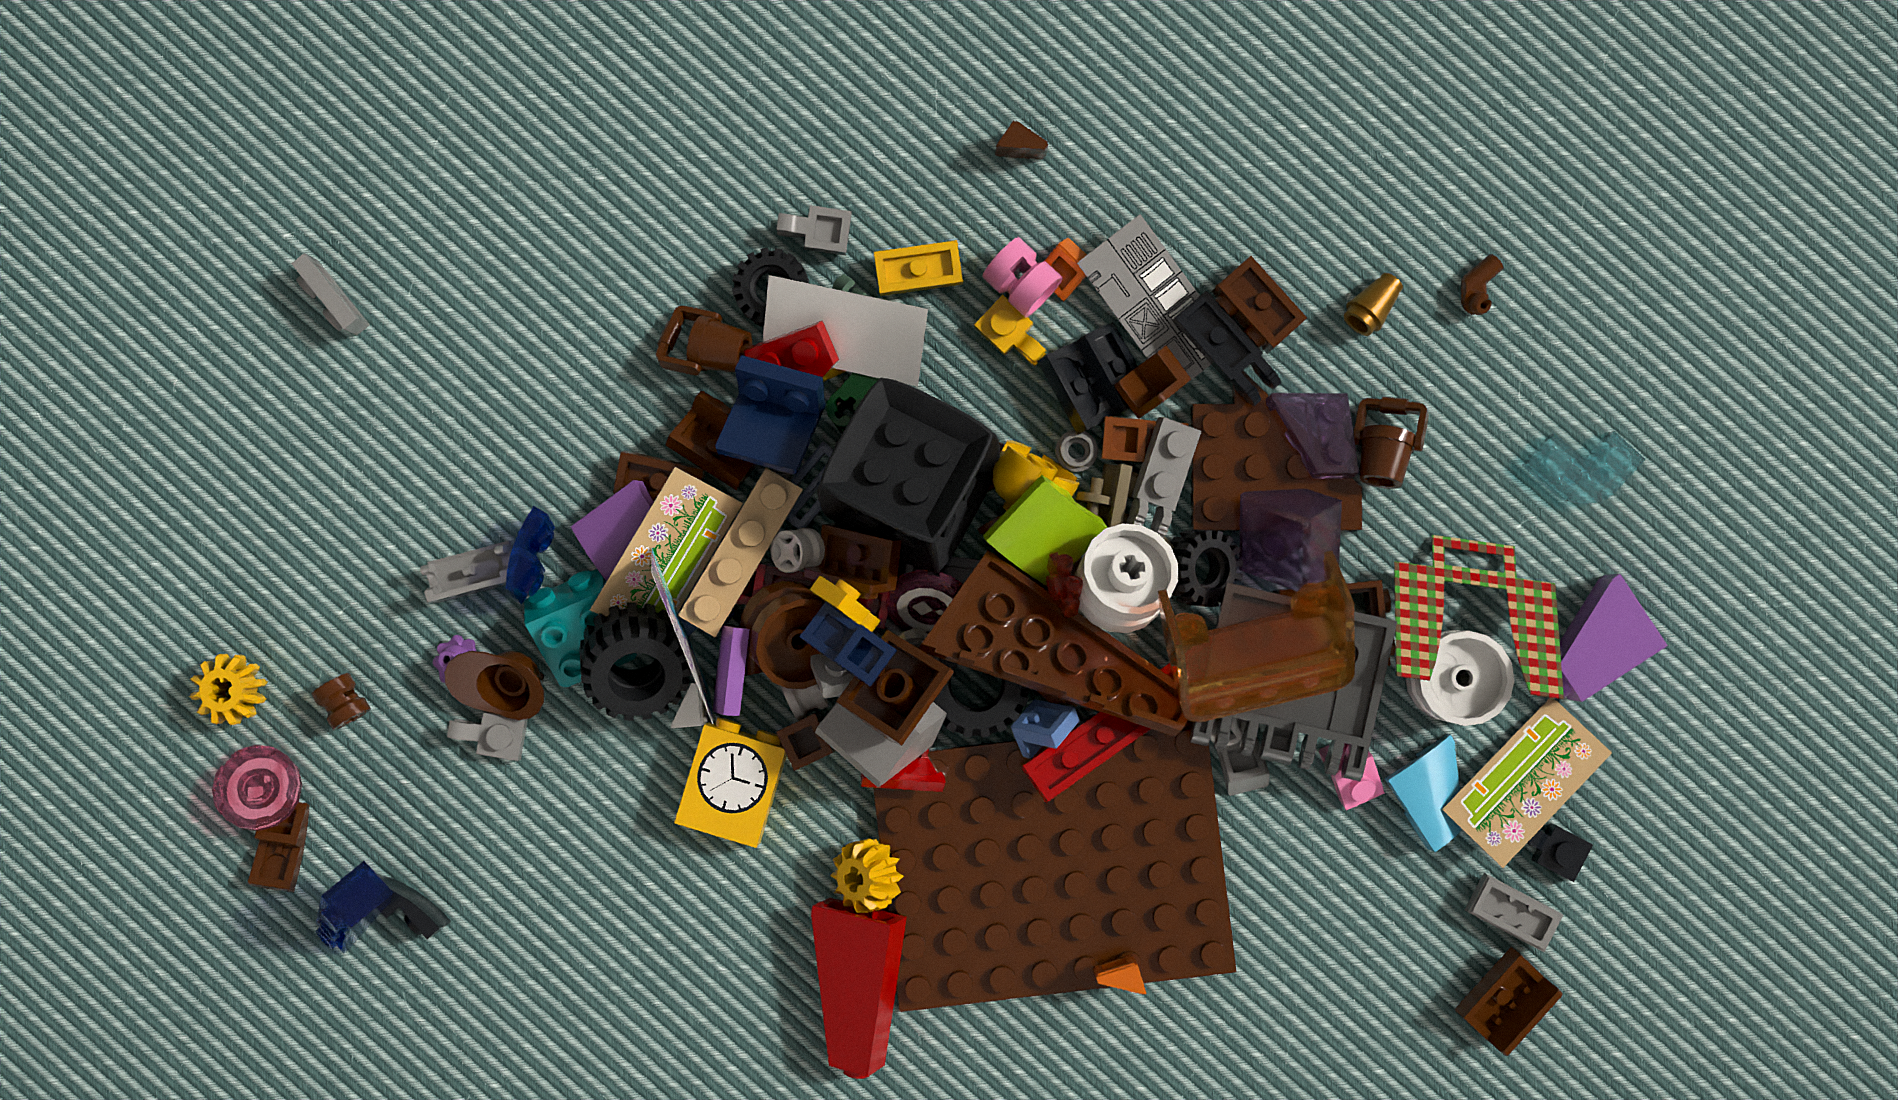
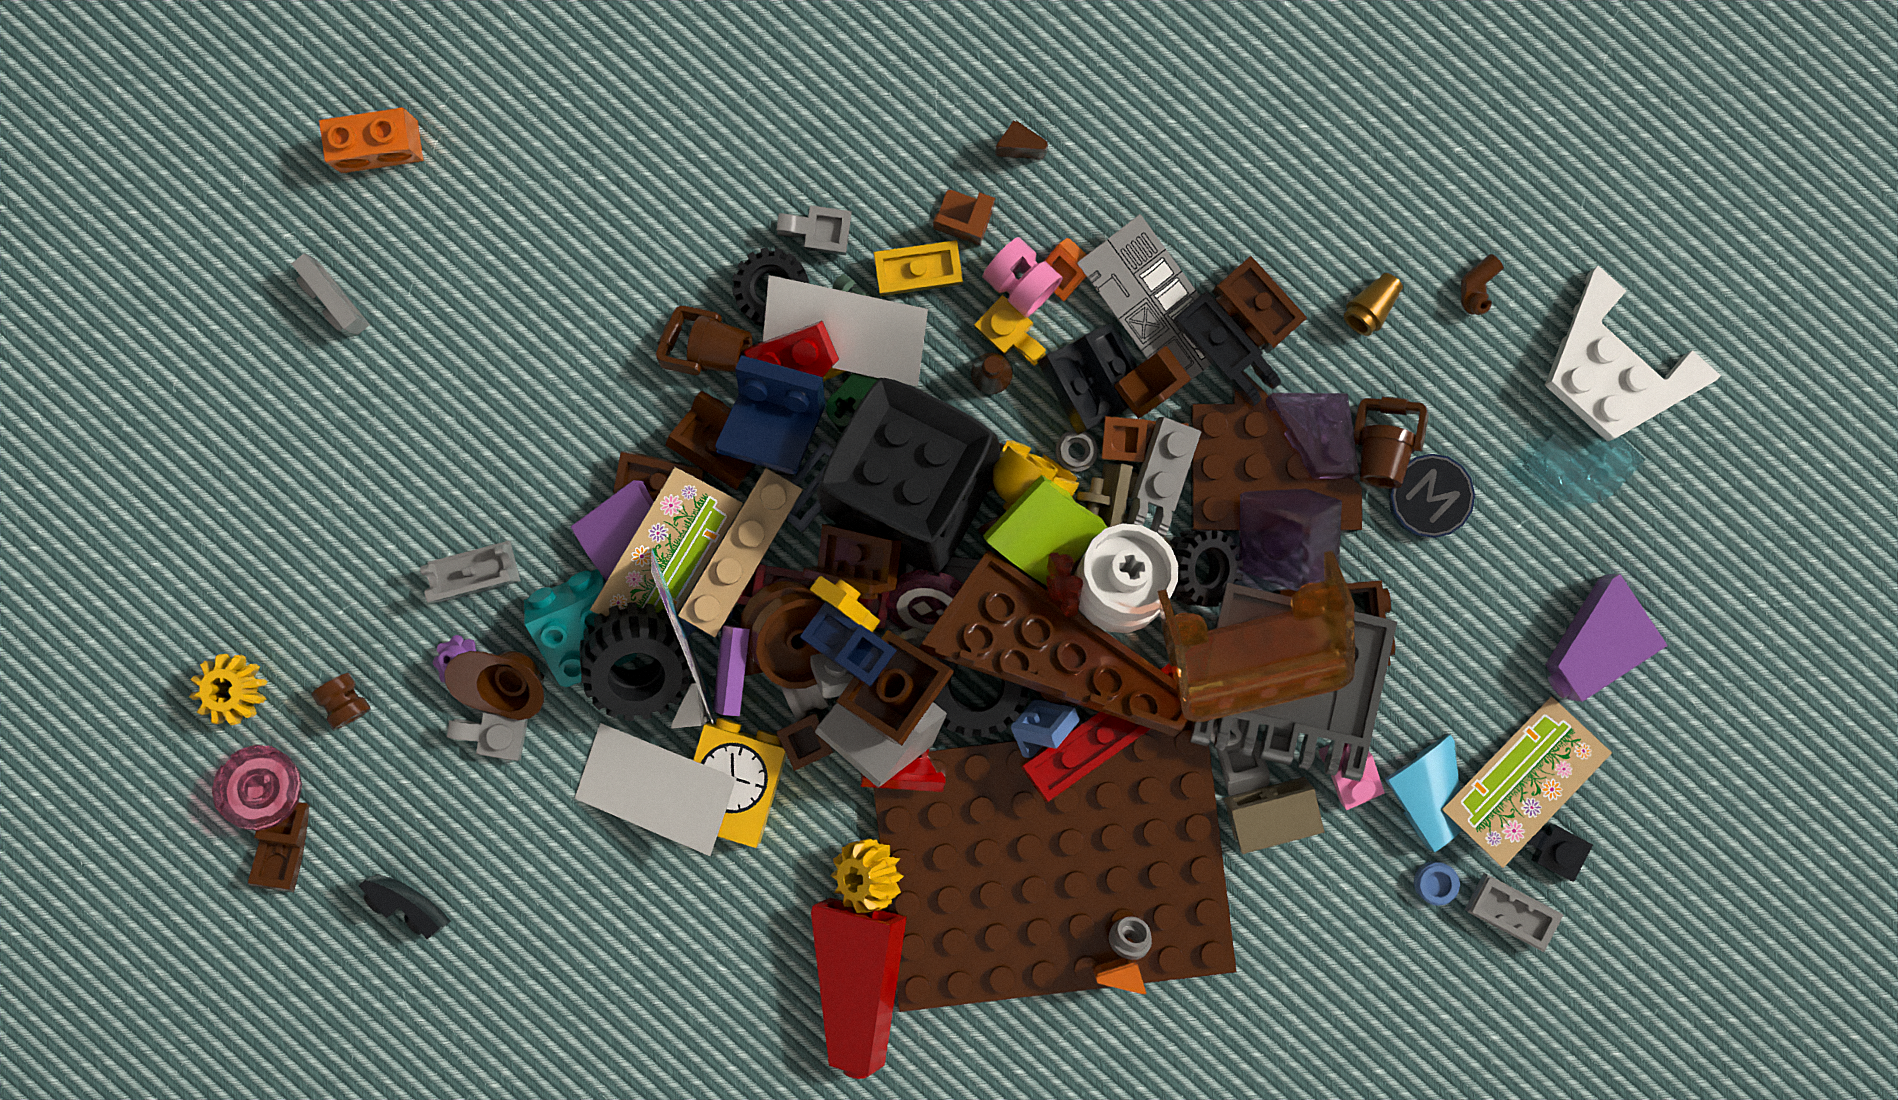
(351, 907): clear blue slope -> none
(371, 140): none -> orange brick
(524, 567): clear blue slope -> none
(655, 789): none -> white sticker
(797, 549): white wheel -> none
(964, 216): none -> dark orange panel
(991, 373): none -> reddish brown cone
(1134, 929): none -> light grey plate
(1274, 815): none -> dark tan hinge
(1433, 496): none -> black tile
(1436, 883): none -> medium blue tile
(1484, 683): white wheel -> none
(1508, 1001): reddish brown bracket -> none
(1530, 609): piece -> none
(1605, 378): none -> white wing

